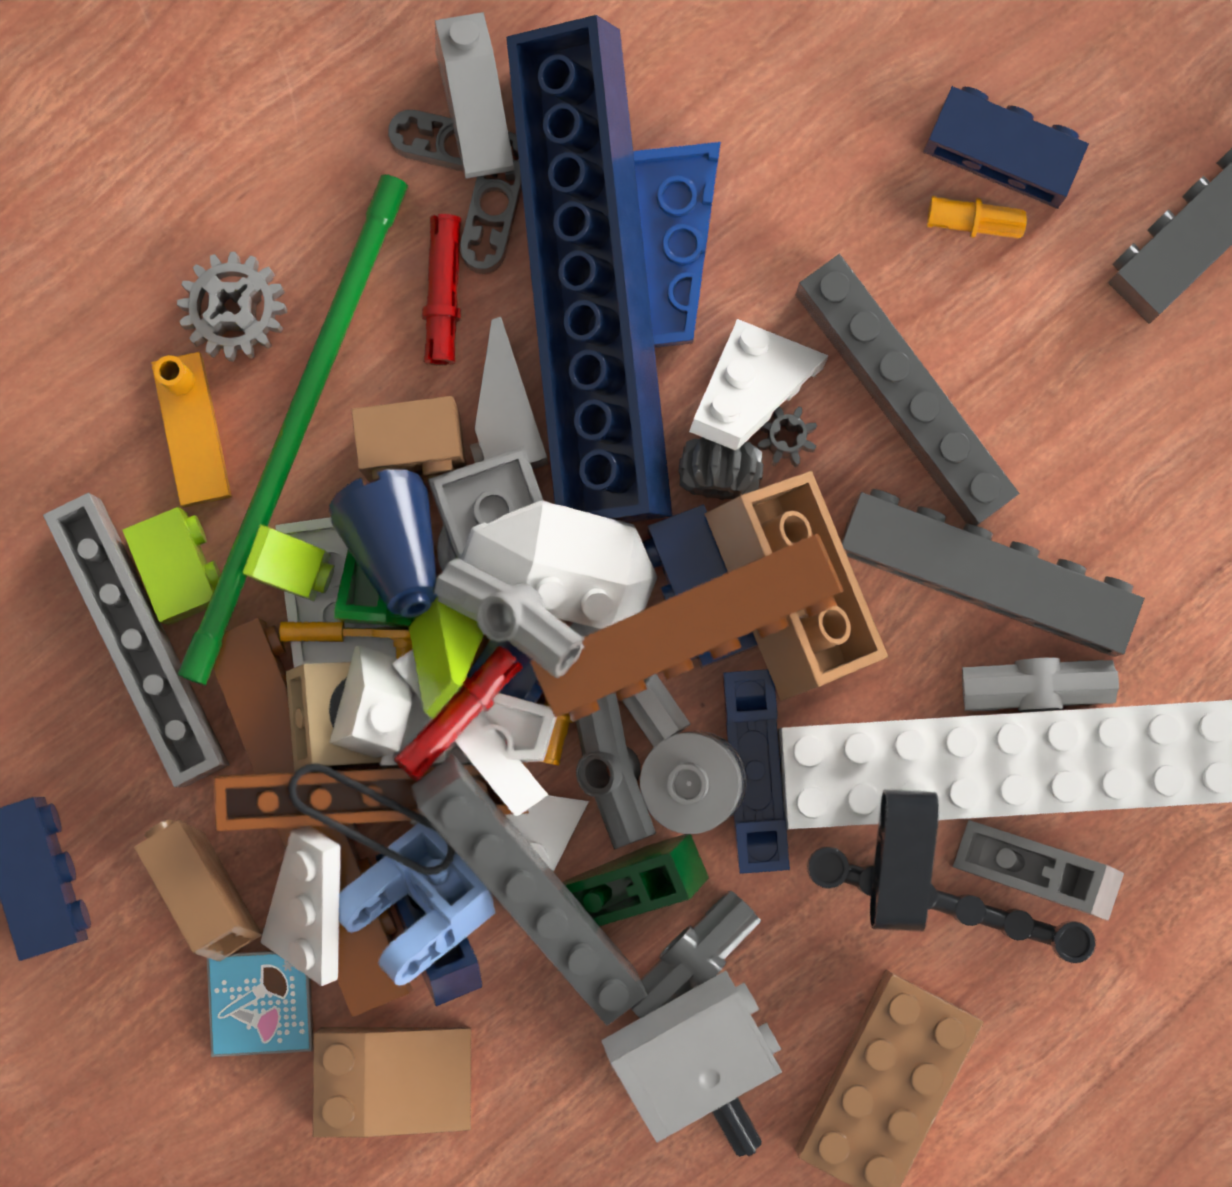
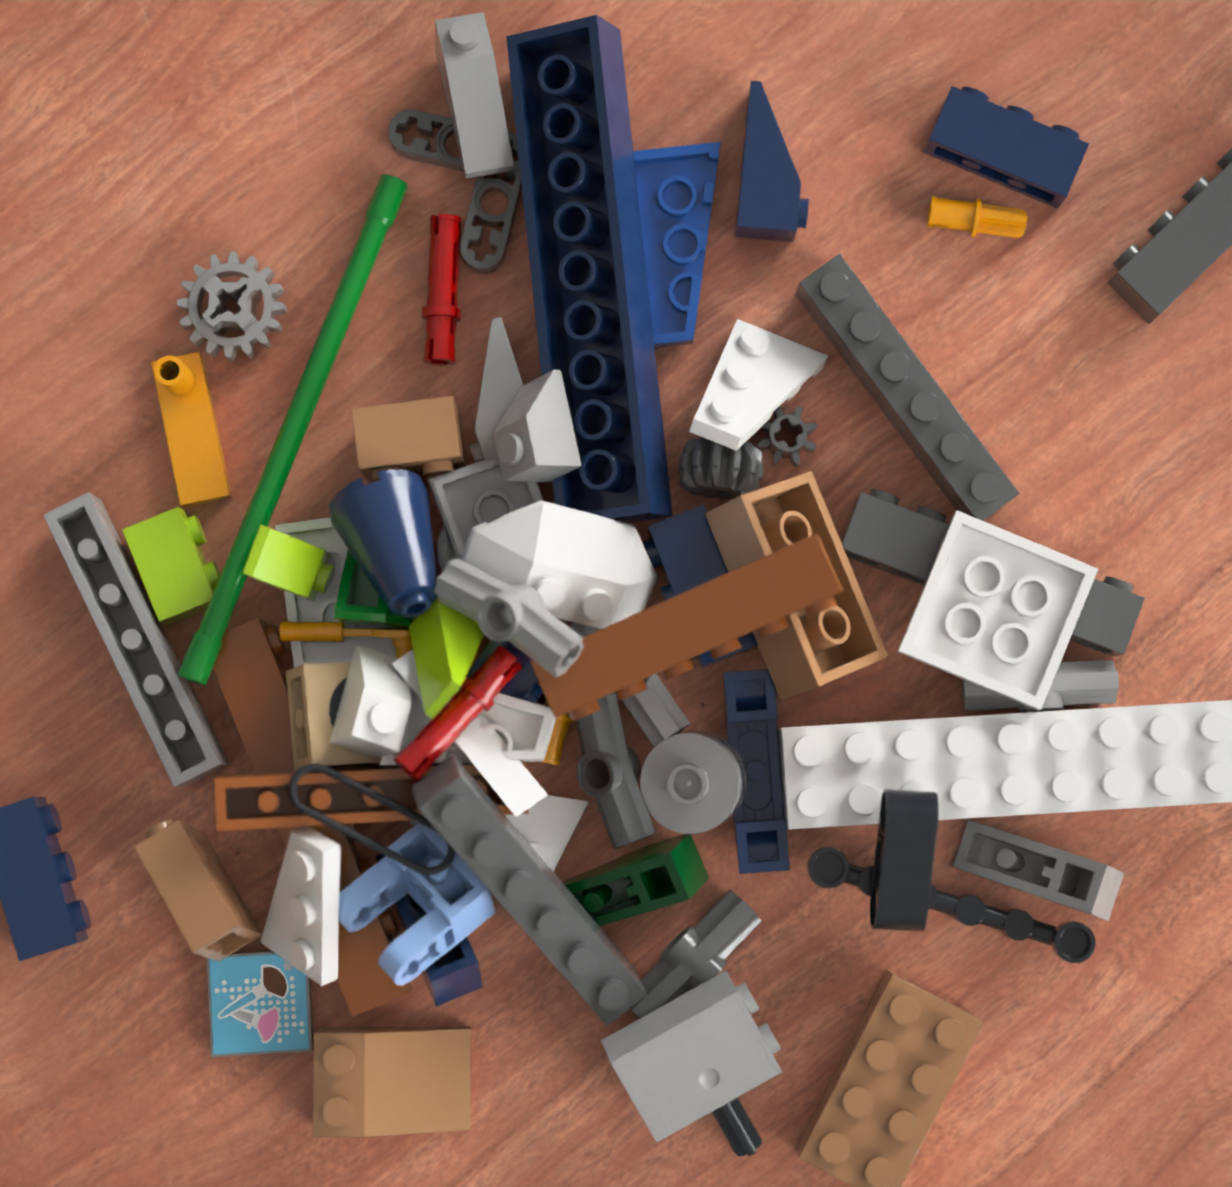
(537, 433): none -> light grey slope
(769, 181): none -> dark blue slope
(997, 610): none -> white plate

